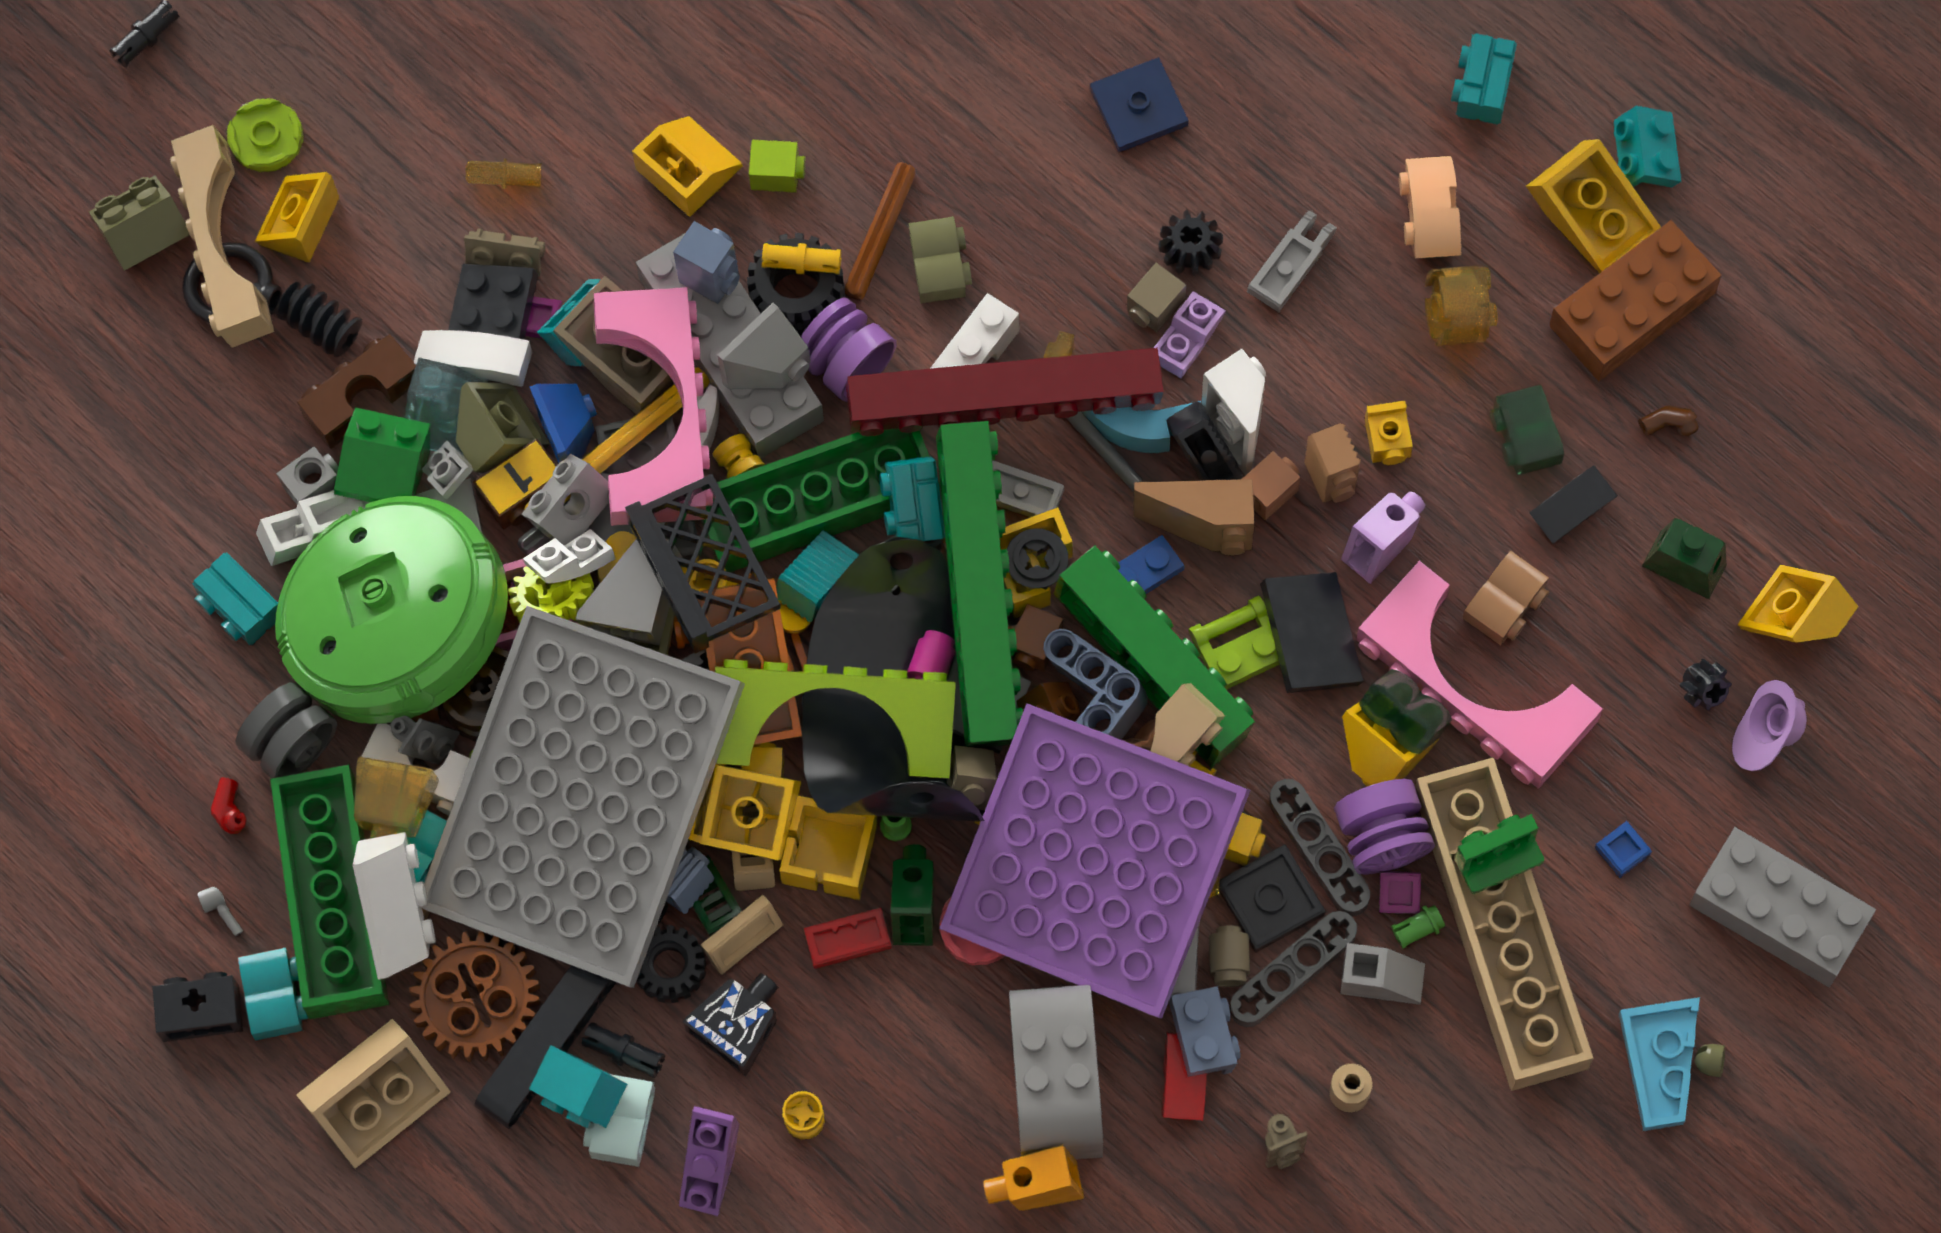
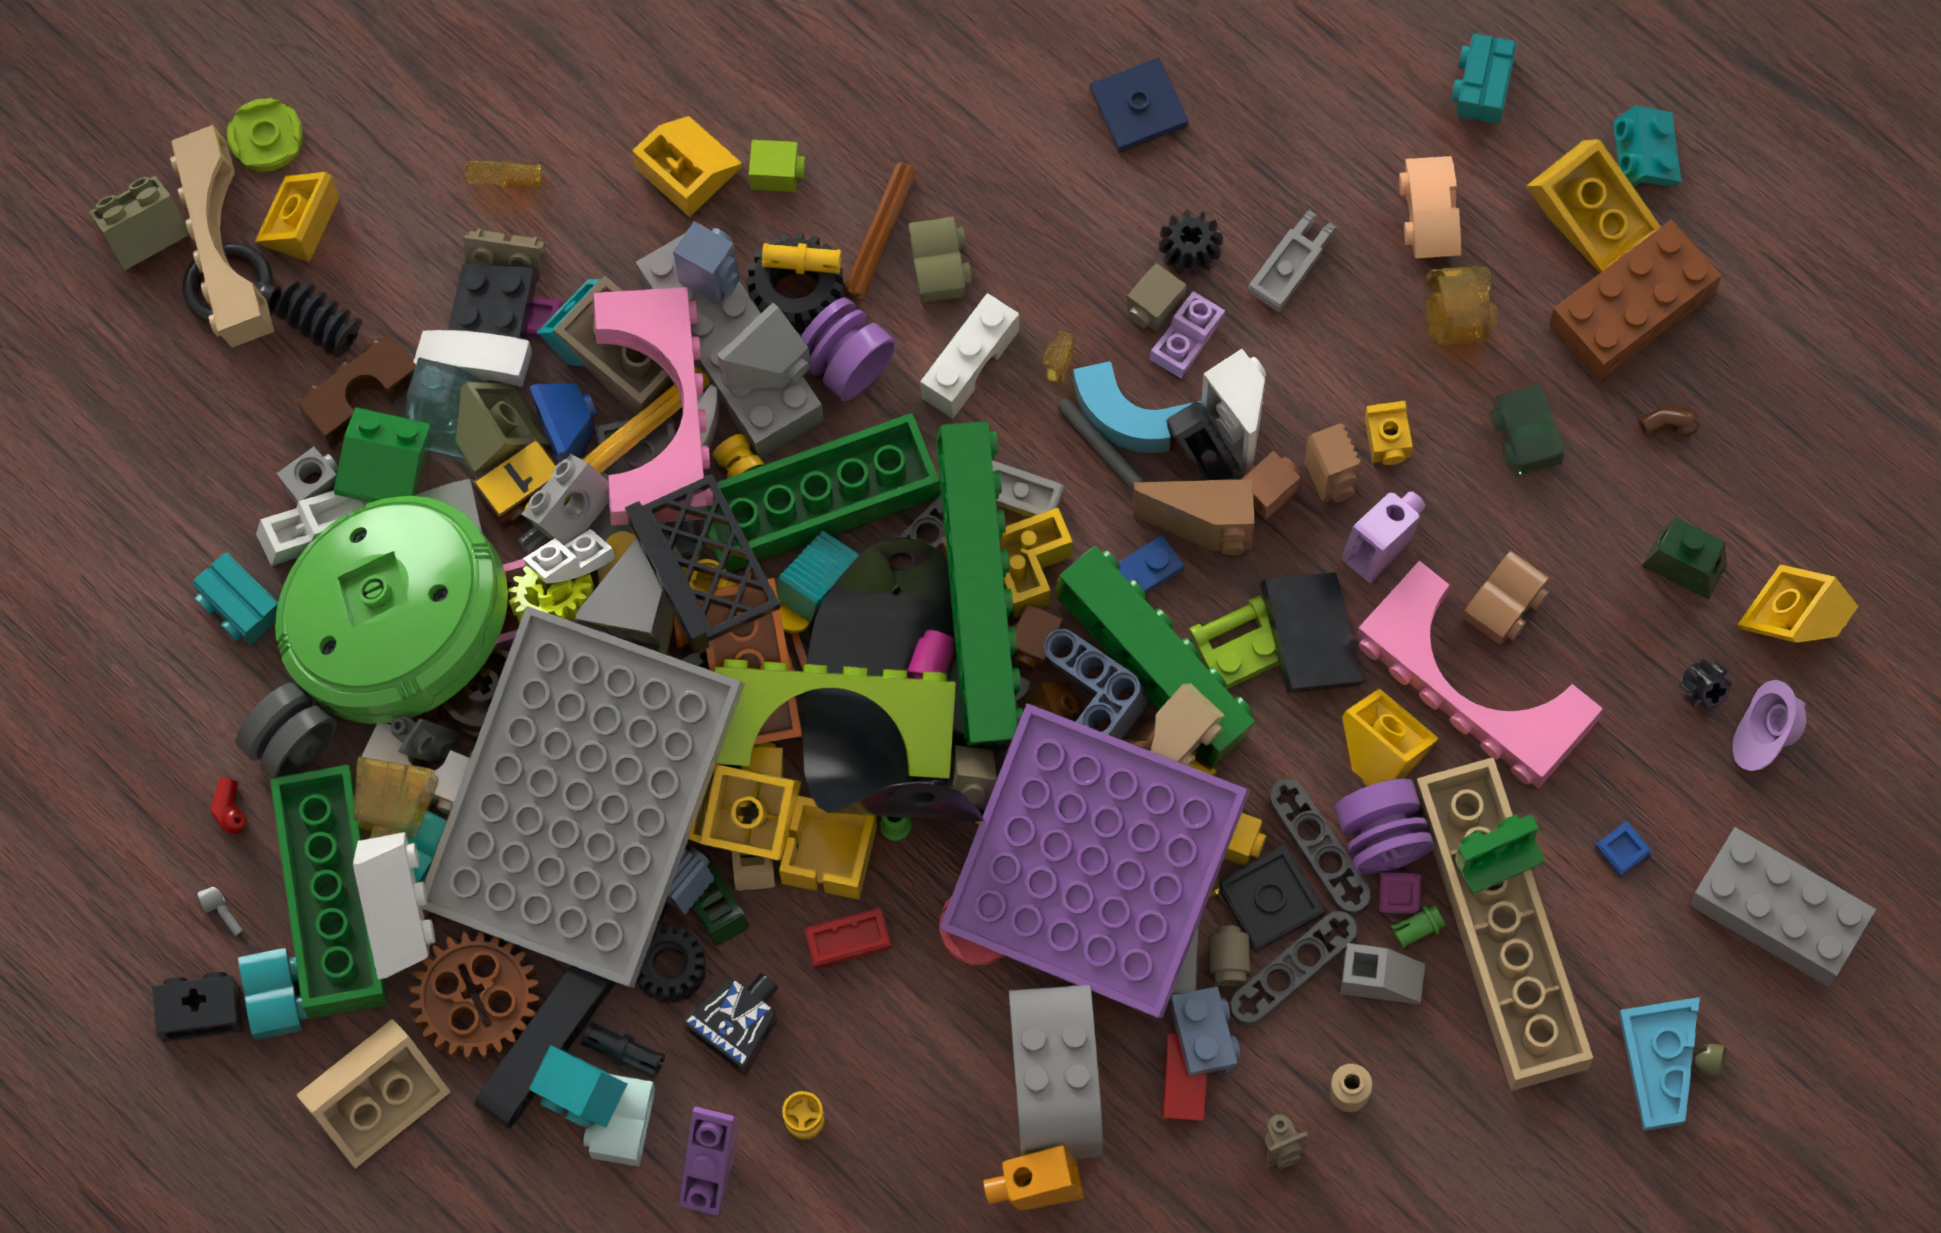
(144, 33): black pin -> none
(447, 469): light grey slope -> none
(742, 934): tan tile -> none
(913, 499): teal brick -> none
(913, 898): dark green torso -> none
(1004, 391): dark red brick -> none
(1037, 542): black gear -> none
(1399, 705): clear green brick -> none
(1573, 504): black slope -> none

